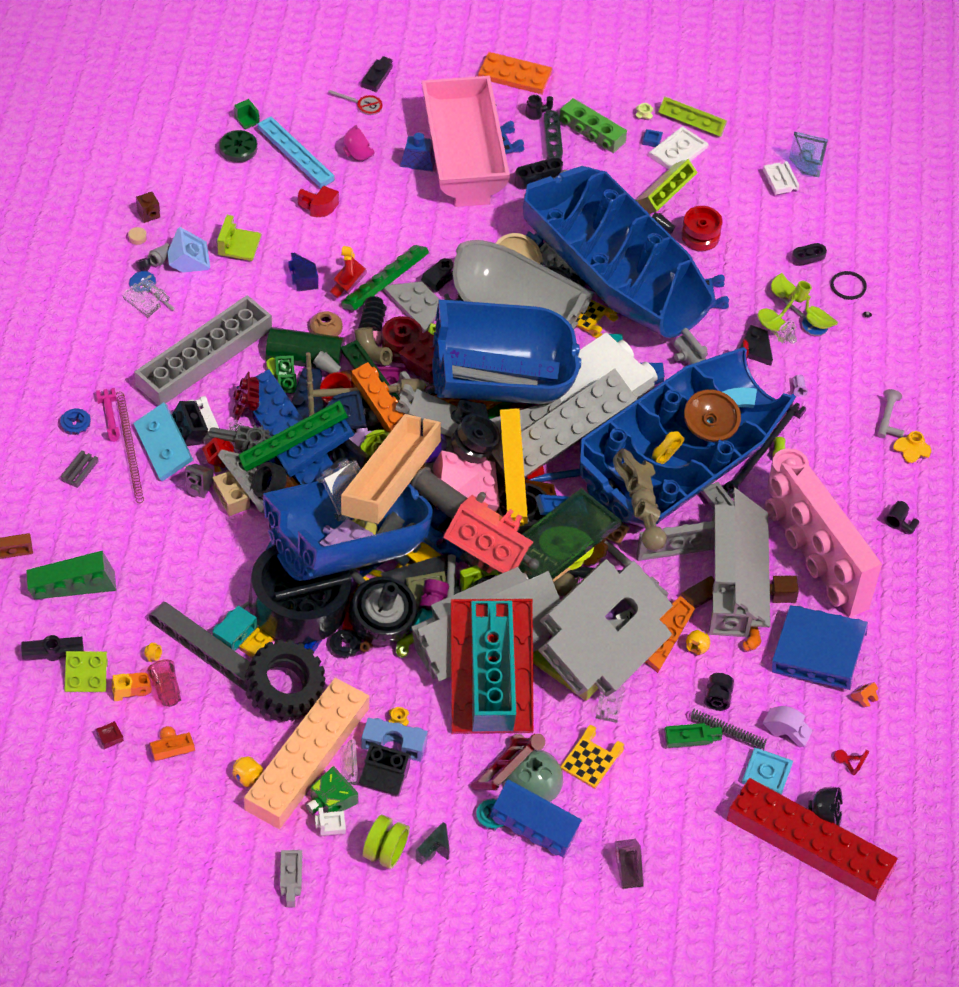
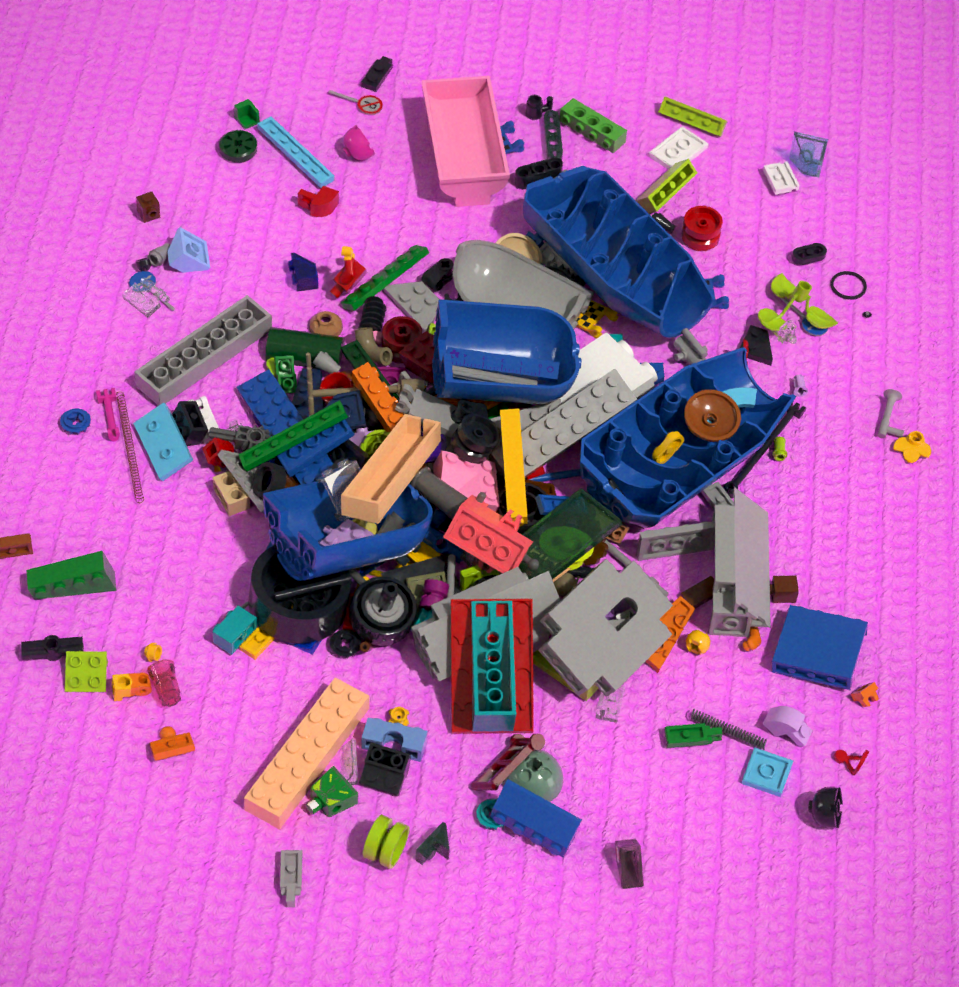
(73, 470): dark grey tile -> none
(109, 734): dark red plate -> none
(137, 235): tan tile -> none
(198, 480): flat silver slope -> none
(200, 643): dark grey beam -> none
(237, 242): lime bracket -> none
(246, 395): dark red hinge -> none
(247, 771): yellow head -> none
(274, 701): black tyre -> none
(330, 823): white bracket -> none
(402, 646): lime arm -> none
(418, 153): blue torso -> none
(515, 72): orange plate -> none
(589, 761): yellow flag -> none
(639, 484): dark tan piece -> none
(644, 111): yellowish green plate -> none
(652, 138): blue tile -> none
(719, 691): black wheel -> none
(812, 839): red piece -> none
(821, 532): bright pink plate -> none
(896, 517): black piece -> none

